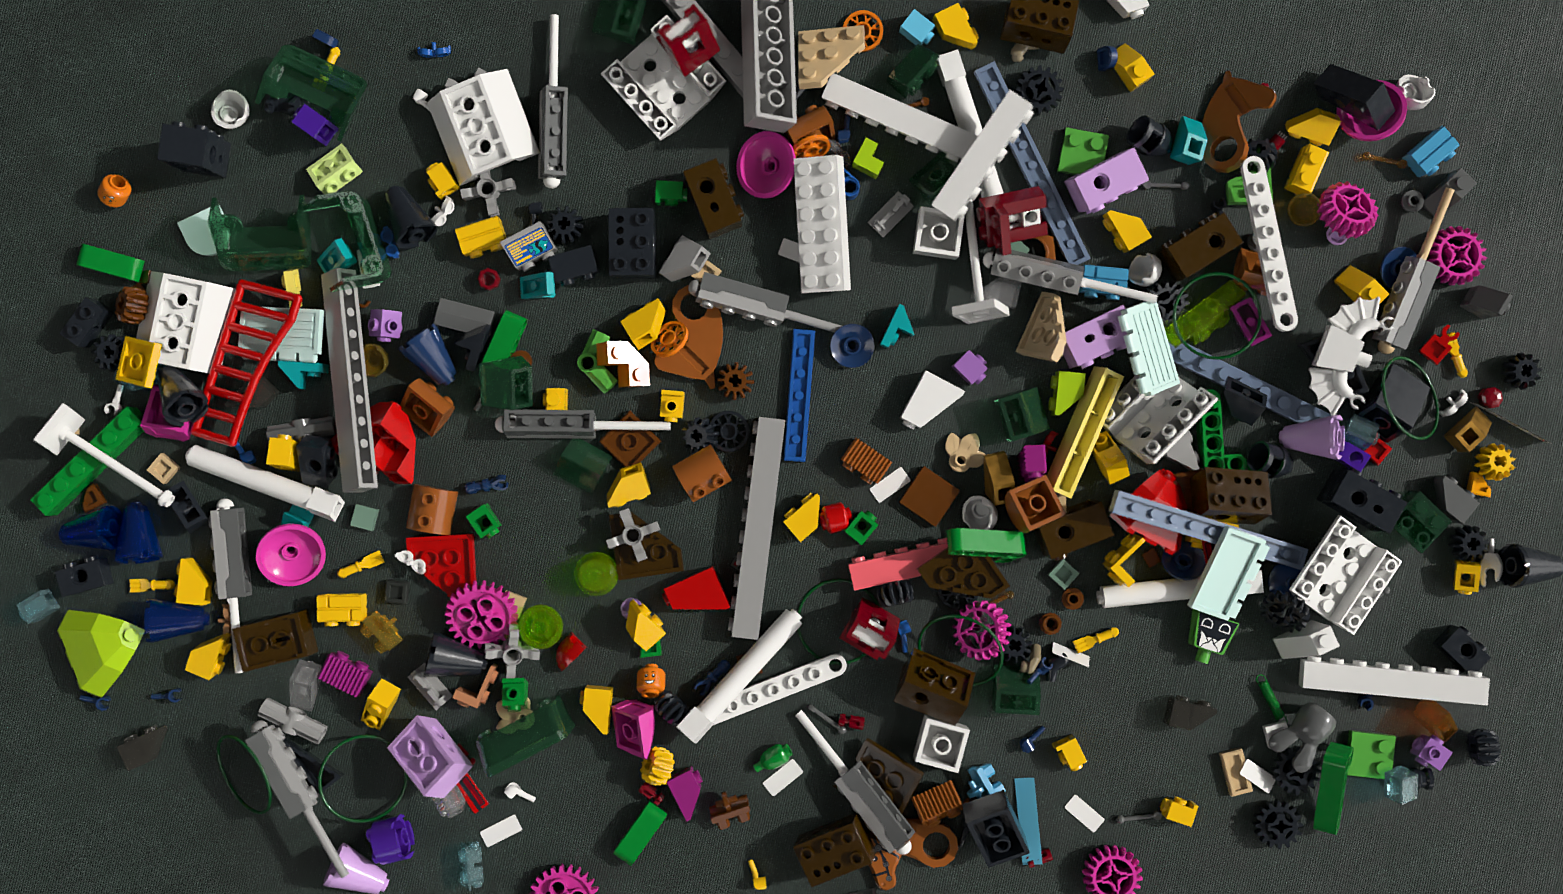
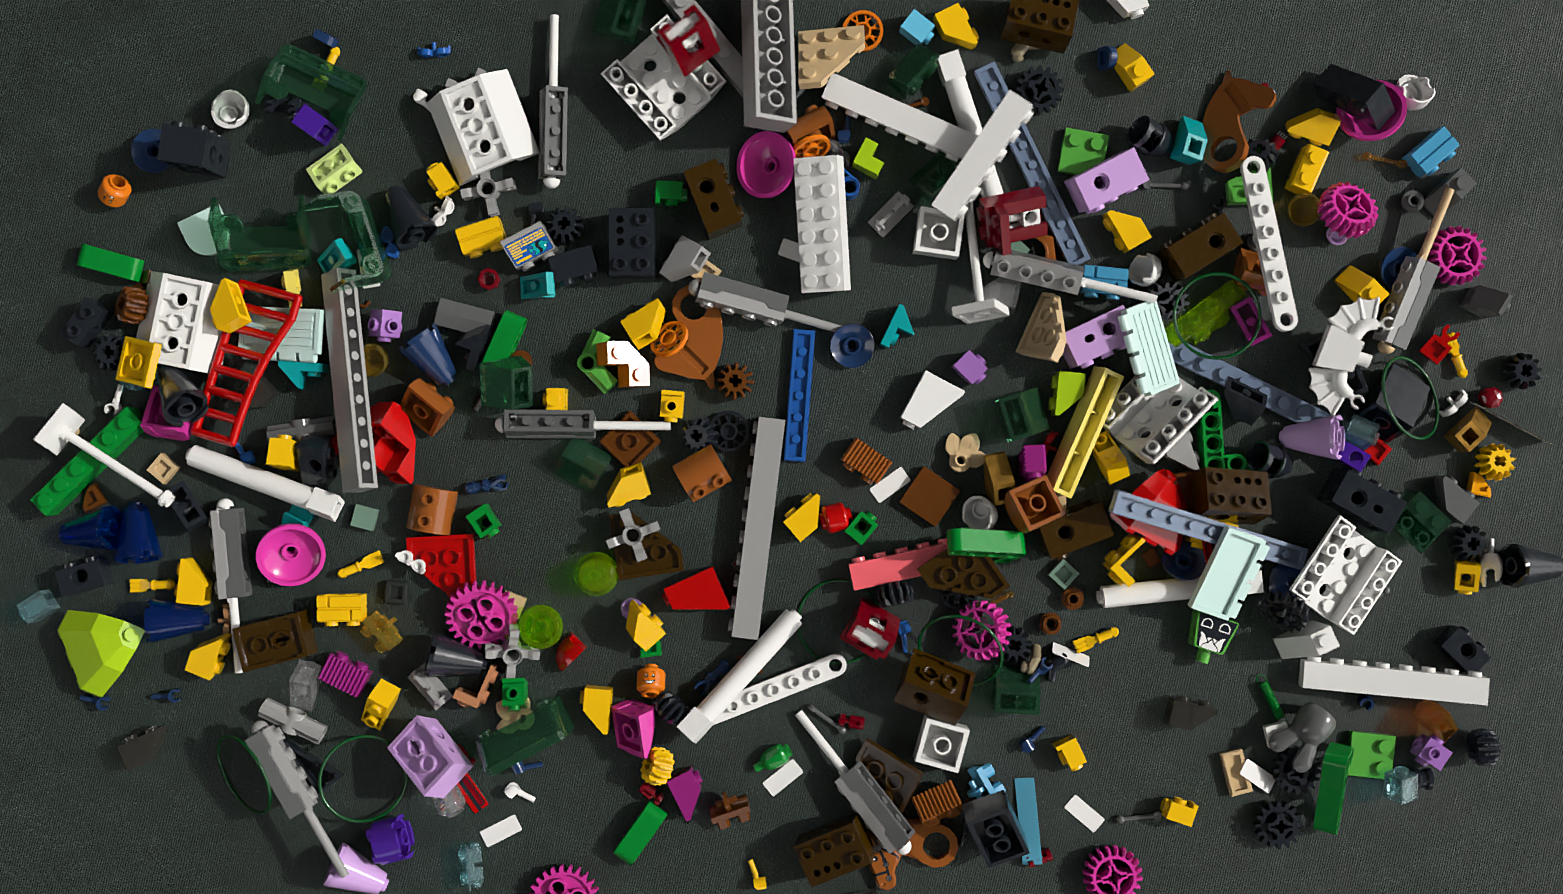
(143, 151): none -> dark blue dish
(229, 308): none -> yellow slope
(520, 768): none -> dark blue hand

